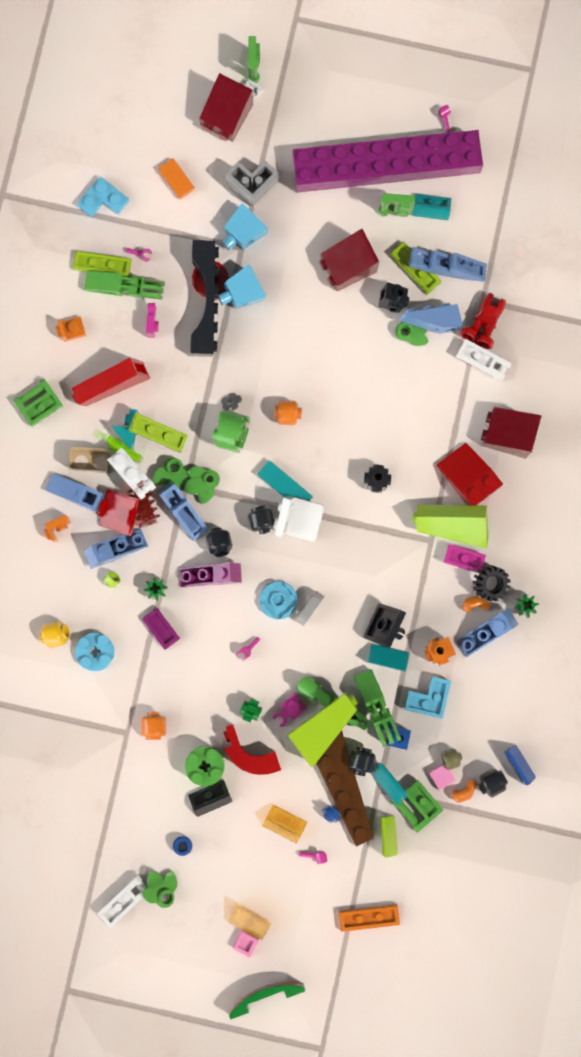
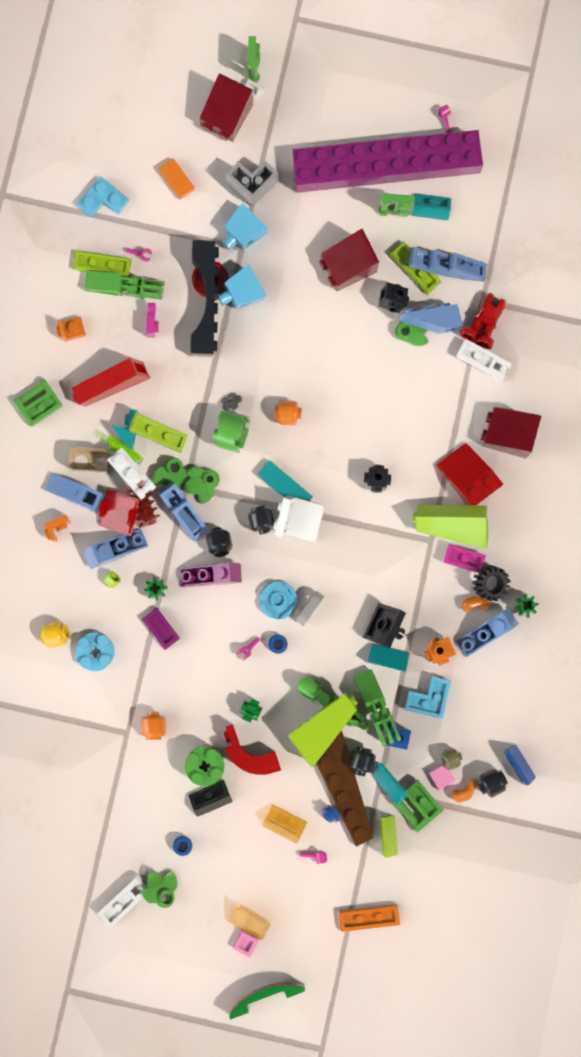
(278, 638): none -> blue plate
(292, 707): dark pink plate -> none

